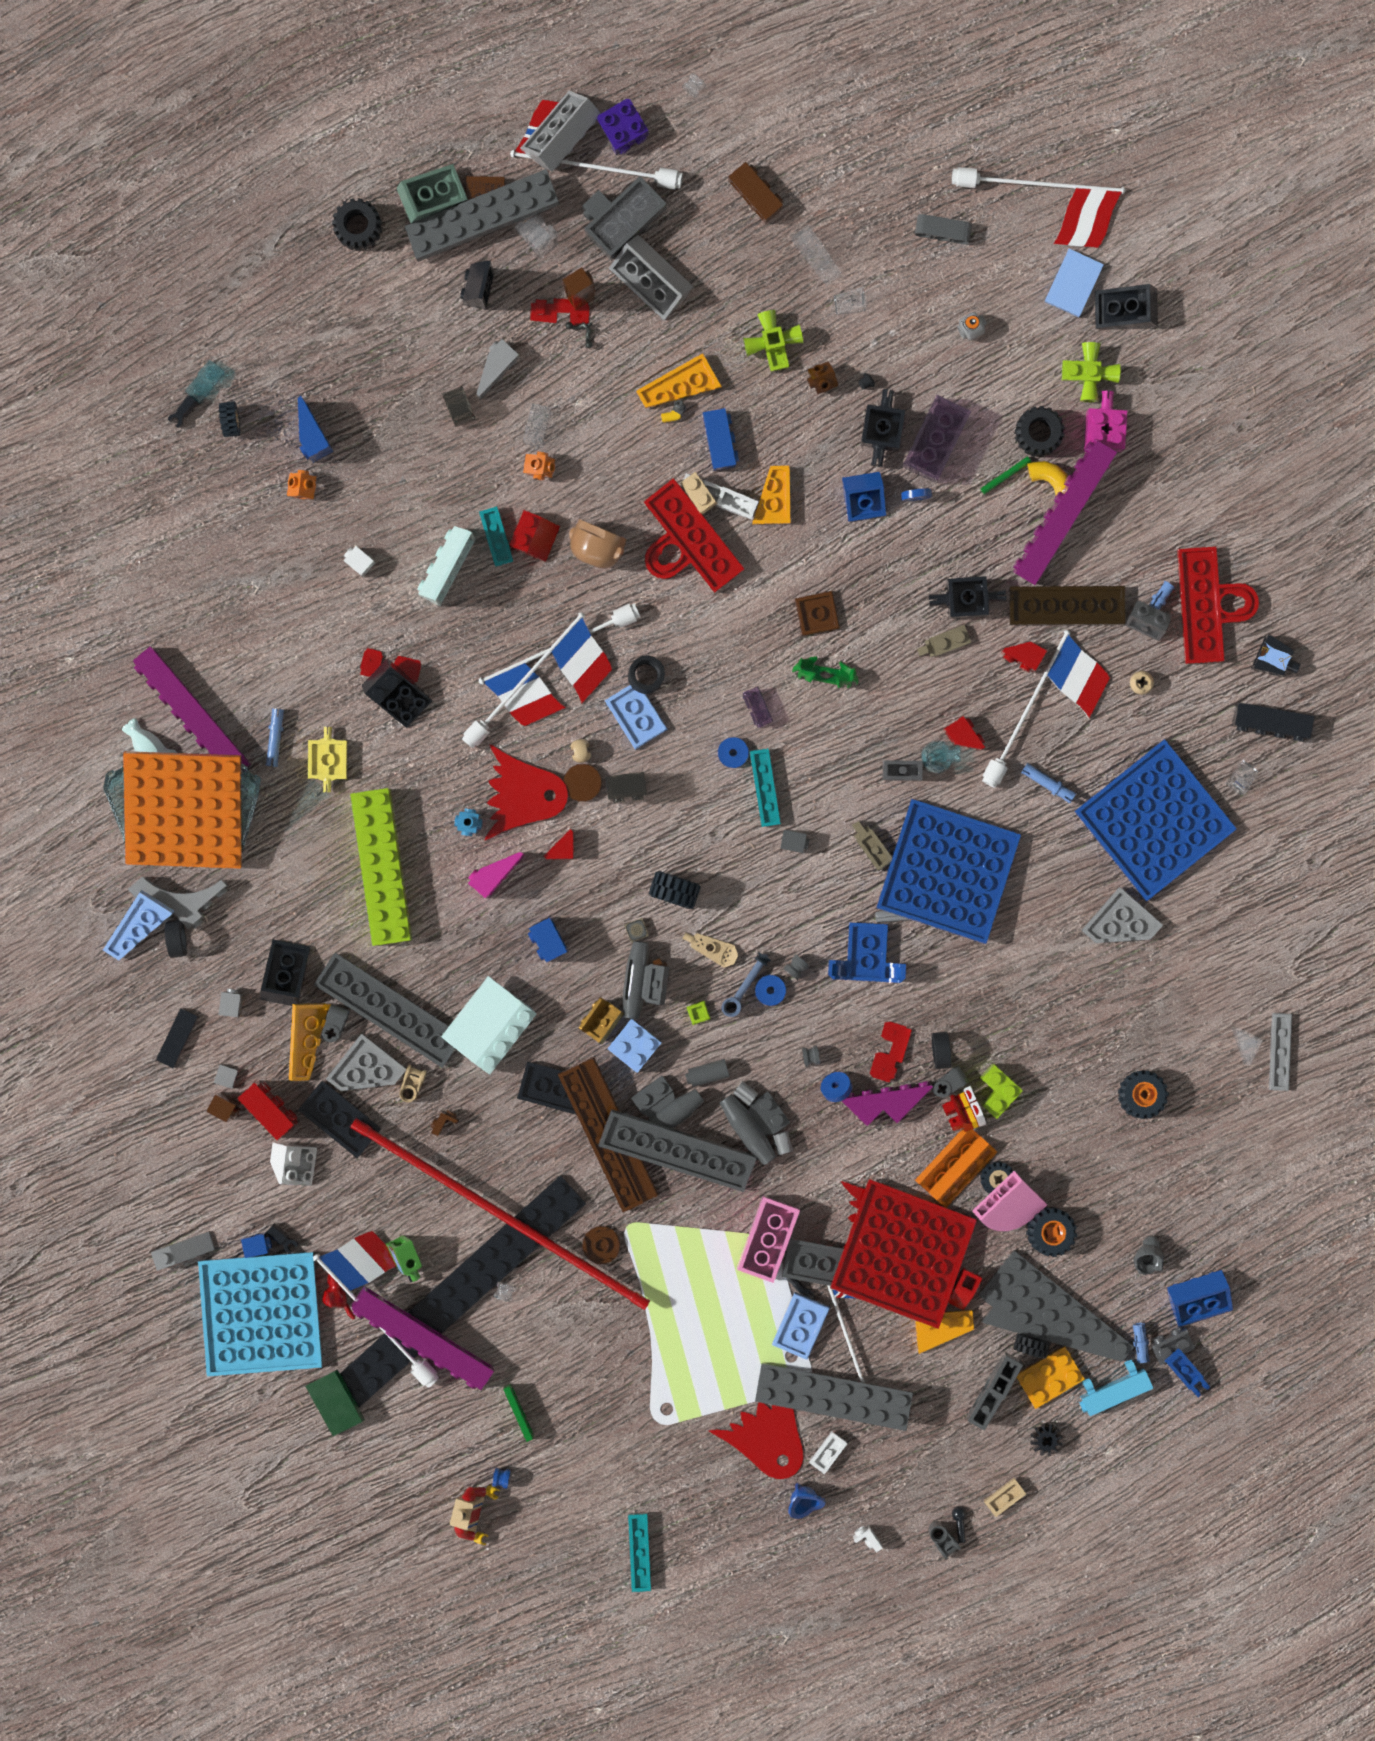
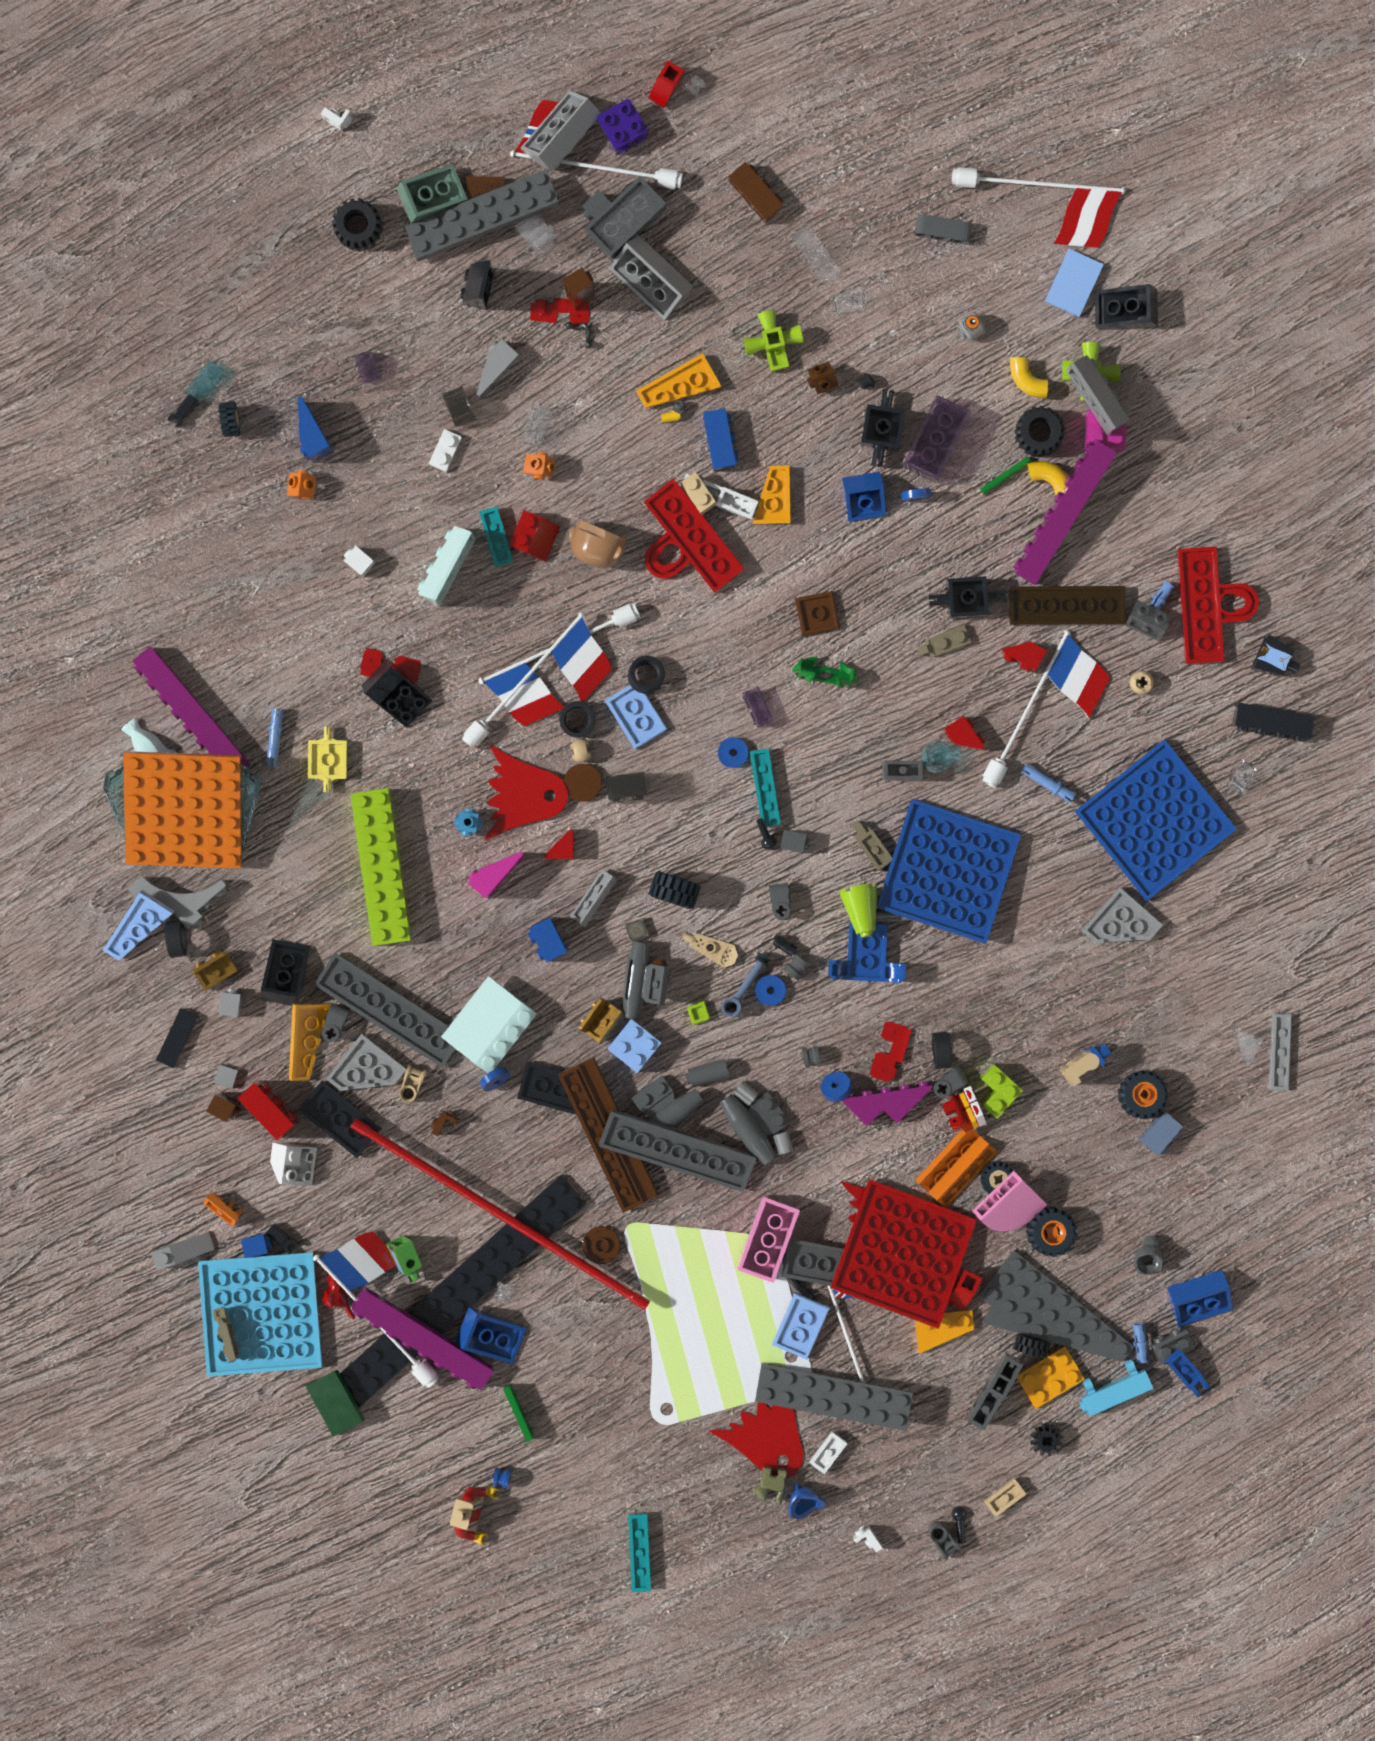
(215, 970): none -> pearl gold bracket
(217, 1205): none -> orange plate
(226, 1333): none -> dark tan hinge
(334, 118): none -> white bracket
(367, 367): none -> clear purple bracket
(445, 450): none -> white plate
(490, 1335): none -> blue slope
(494, 1079): none -> blue piece
(580, 733): none -> black tyre
(593, 898): none -> light grey plate
(666, 84): none -> red slope
(768, 842): none -> black bar
(771, 1481): none -> olive animal
(780, 897): none -> dark grey piece
(784, 945): none -> black pin
(861, 908): none -> lime cone
(1025, 380): none -> yellow cylinder
(1085, 1061): none -> tan hips
(1097, 394): none -> light grey slope
(1160, 1133): none -> sand blue brick

